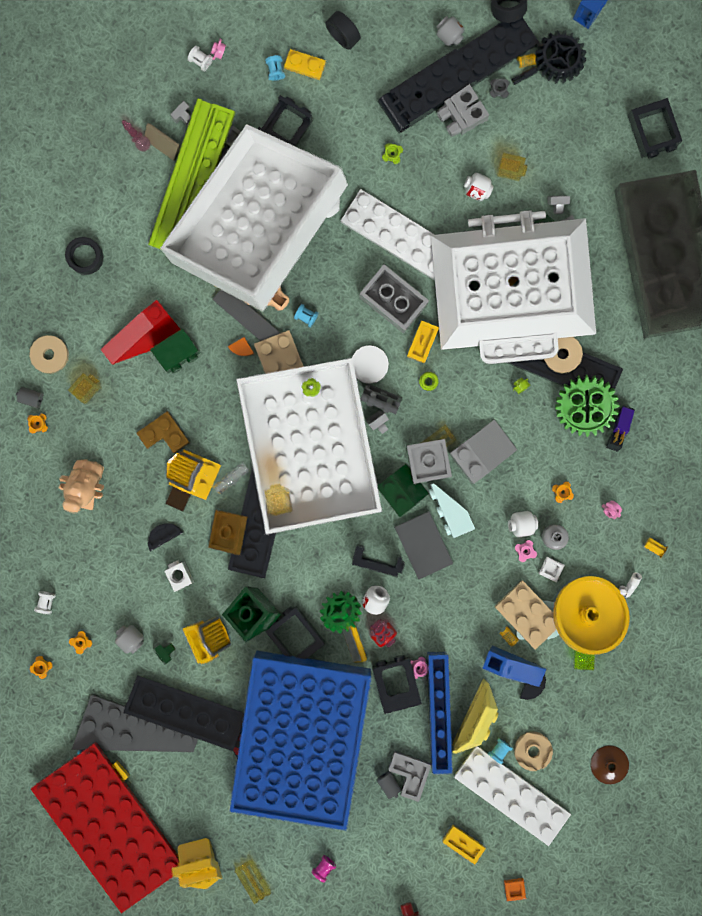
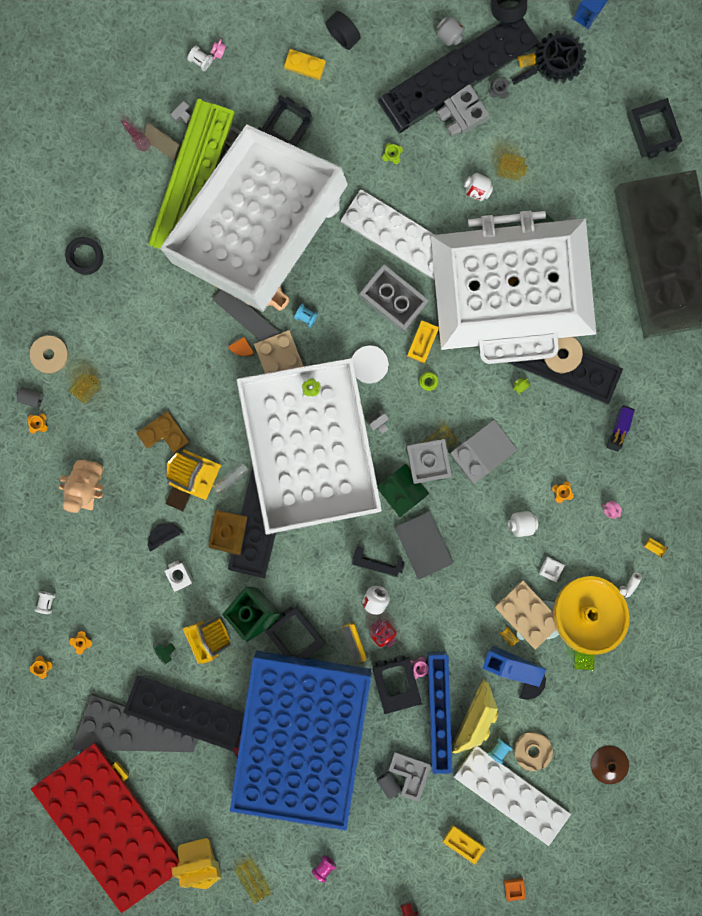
(129, 639): light grey head -> none
(141, 334): red wedge -> none
(175, 351): dark green slope -> none
(275, 68): medium azure bush -> none
(278, 500): clear yellow brick -> none
(331, 613): green gear -> none
(380, 398): dark grey plate -> none
(455, 516): light aqua slope -> none
(522, 555): bright pink plate -> none
(558, 203): light grey tile -> none
(560, 540): light grey head -> none
(569, 406): bright green gear -> none

